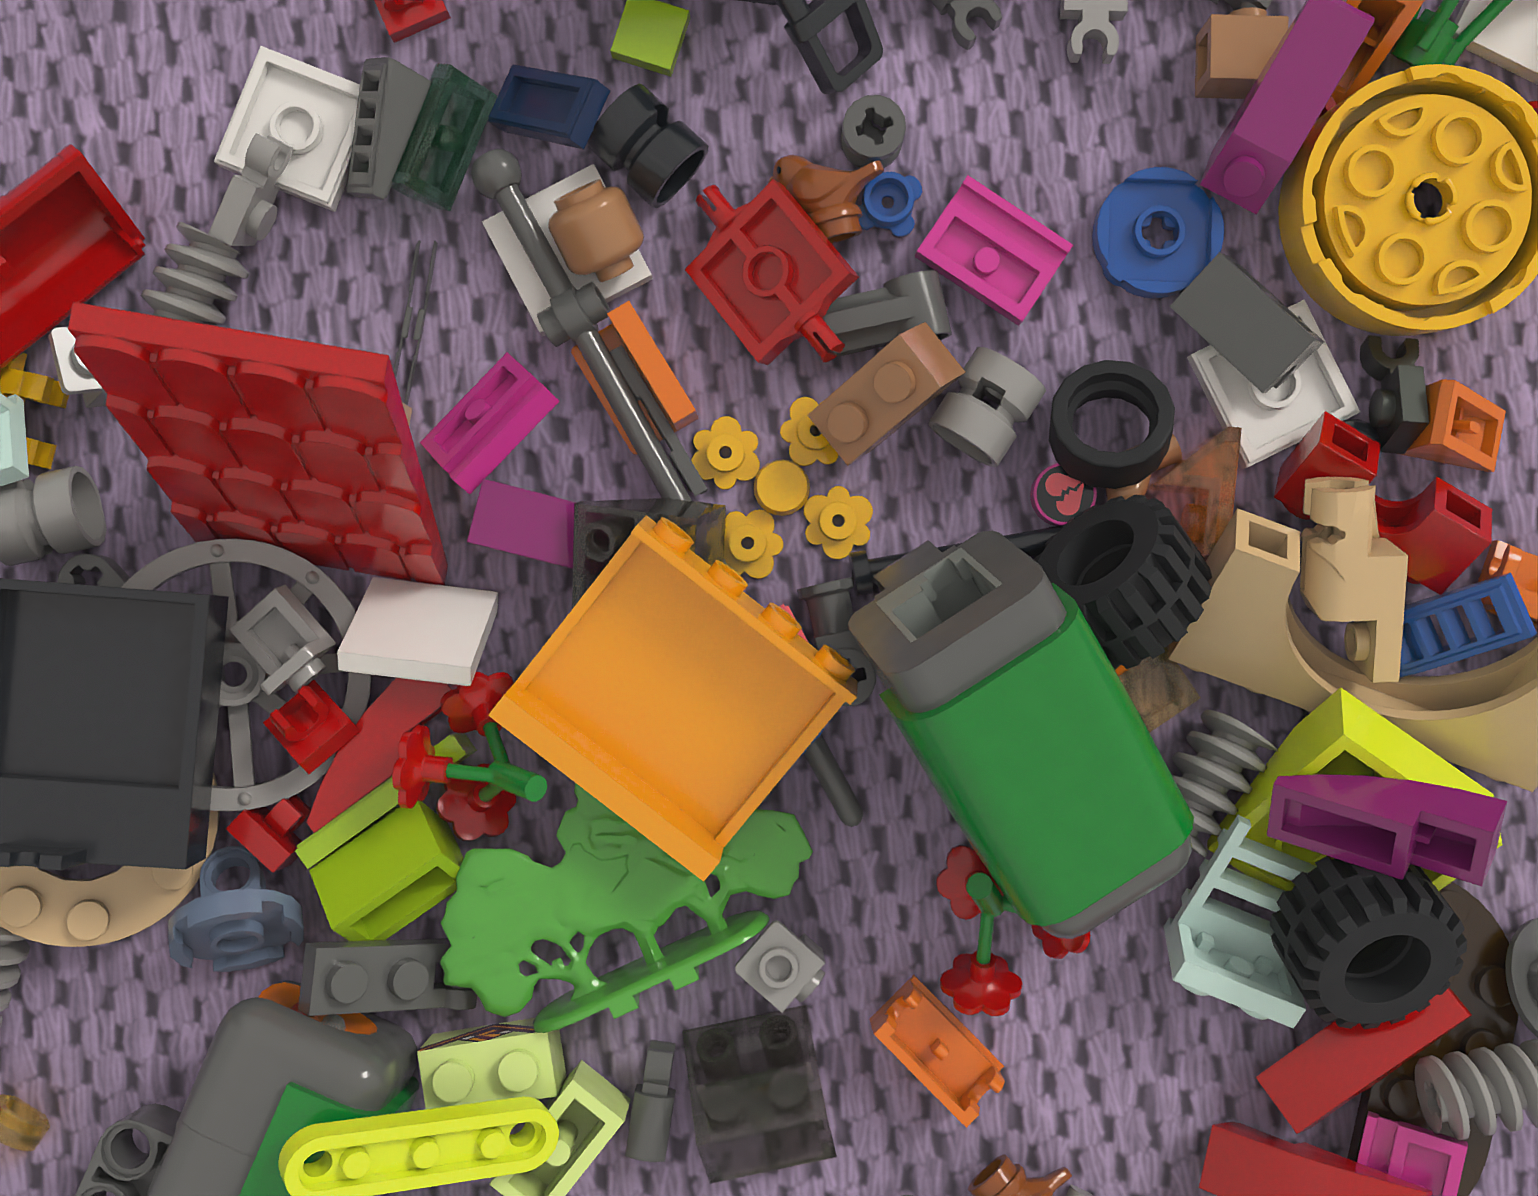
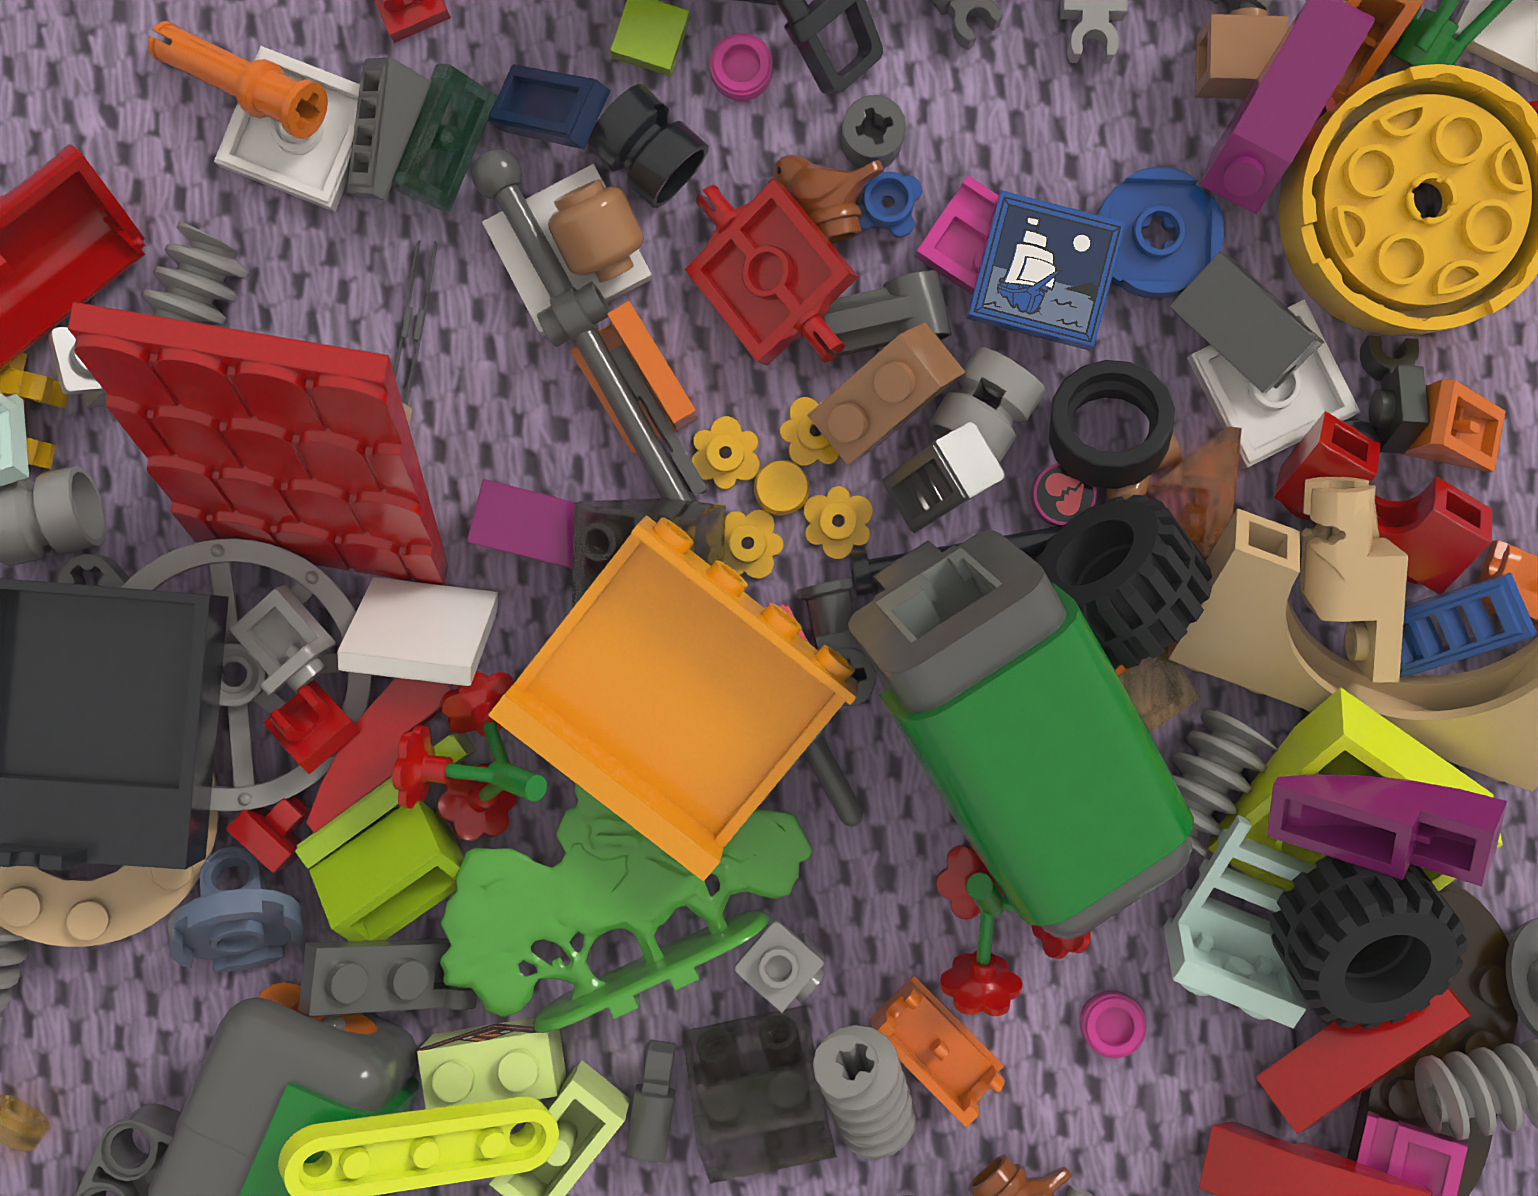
(248, 203): light grey plate -> none
(258, 85): none -> orange pin
(488, 423): dark pink plate -> none
(741, 66): none -> dark pink tile
(865, 1091): none -> light grey piece
(946, 475): none -> dark grey slope
(1046, 270): none -> tile
(1112, 1024): none -> dark pink tile

